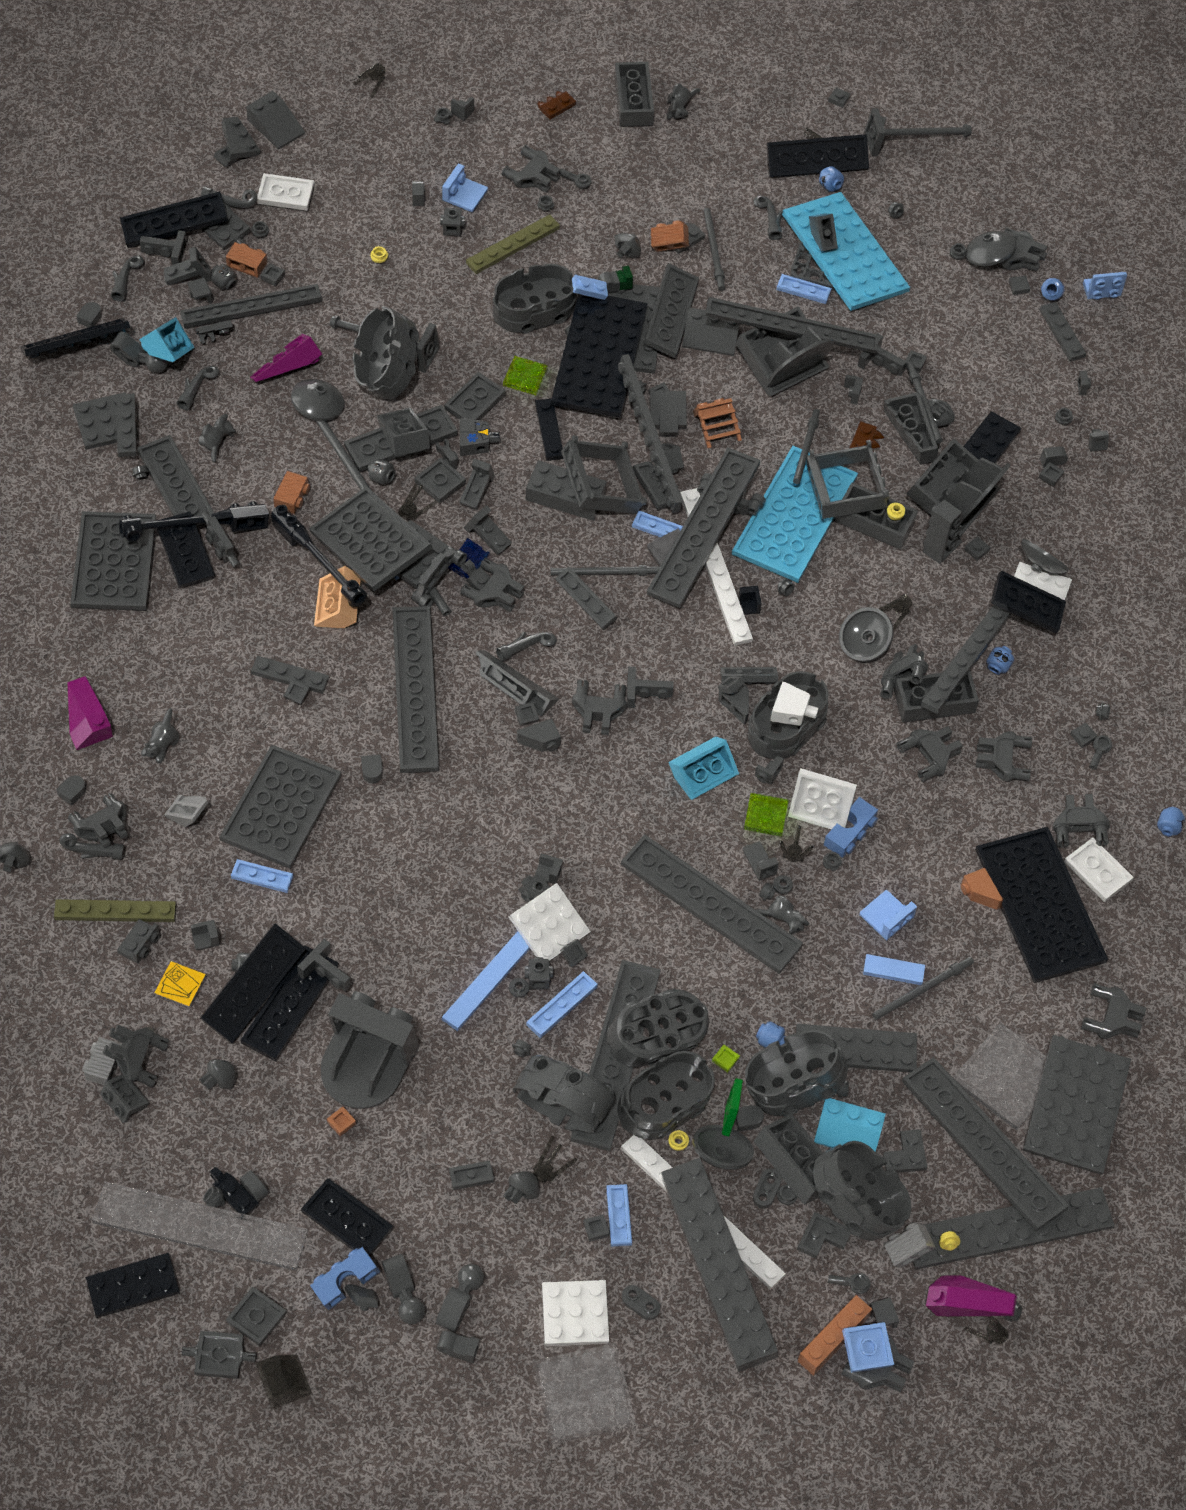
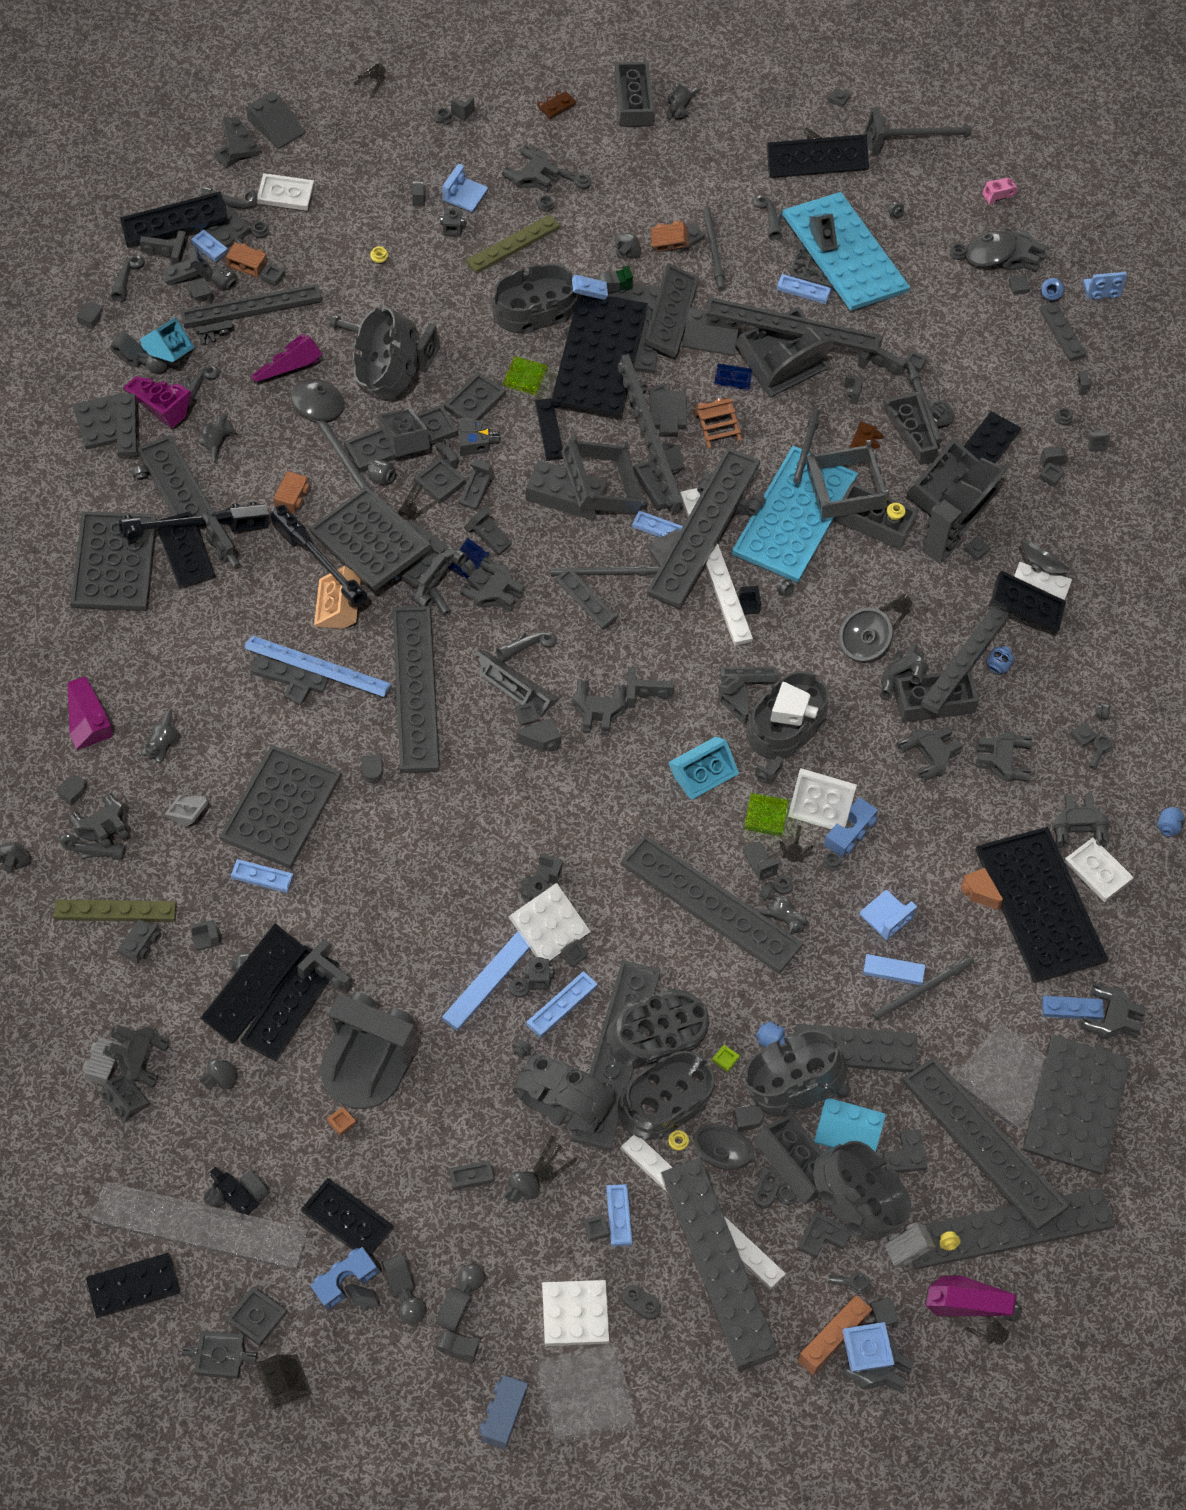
(67, 340): black plate -> none
(164, 401): none -> magenta wedge
(180, 985): yellow tile -> none
(209, 246): none -> light blue plate
(318, 666): none -> light blue tile
(503, 1412): none -> sand blue brick
(732, 1107): green tile -> none
(733, 376): none -> clear blue plate
(831, 179): medium blue head -> none
(999, 189): none -> bright pink leg
(1072, 1007): none -> medium blue plate

